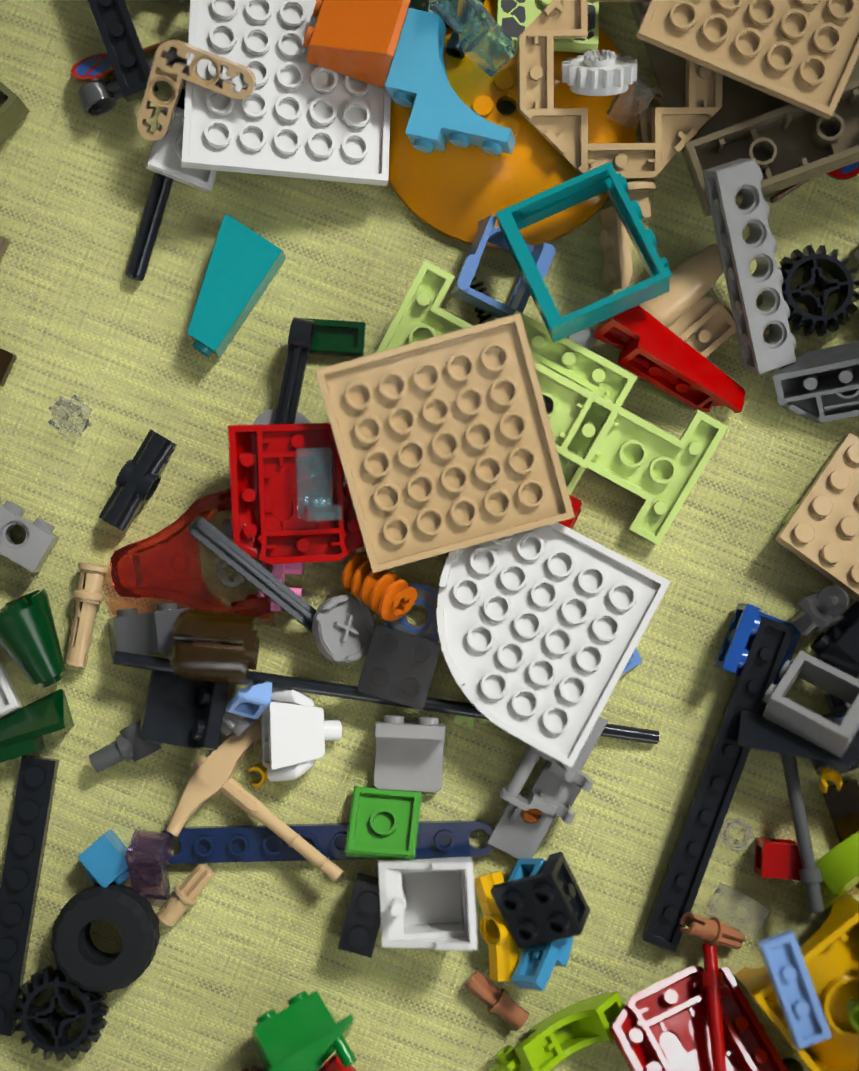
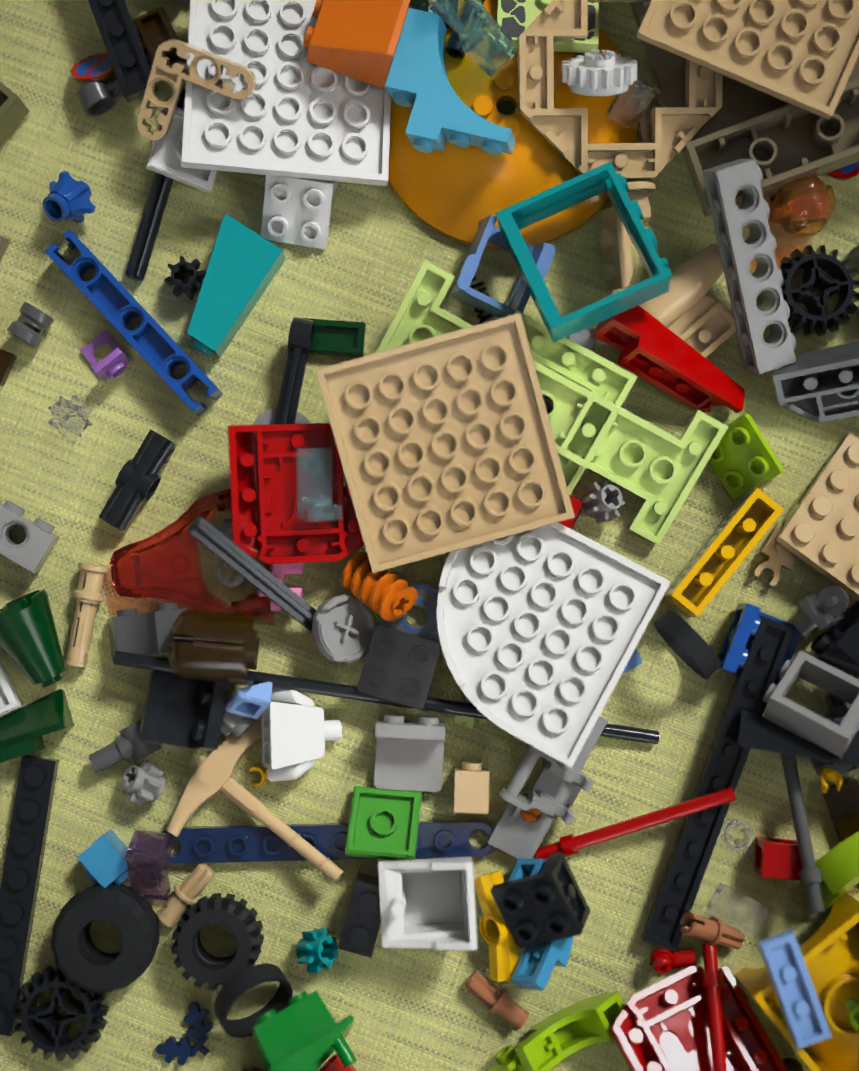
(34, 318): none -> dark grey wheel
(68, 199): none -> blue rock
(112, 364): none -> medium lavender bracket
(119, 307): none -> blue piece
(143, 782): none -> light grey gear
(154, 30): none -> dark brown tile
(178, 273): none -> black gear
(199, 1031): none -> dark blue animal
(200, 963): none -> black tyre
(241, 984): none -> black tyre
(297, 210): none -> white bracket
(316, 950): none -> teal gear
(471, 788): none -> tan brick
(572, 844): none -> red bar
(602, 501): none -> light grey gear
(665, 960): none -> red arm
(687, 644): none -> black tyre
(724, 552): none -> yellow brick
(744, 458): none -> lime bracket
(777, 557): none -> tan plate
(803, 206): none -> clear orange plant

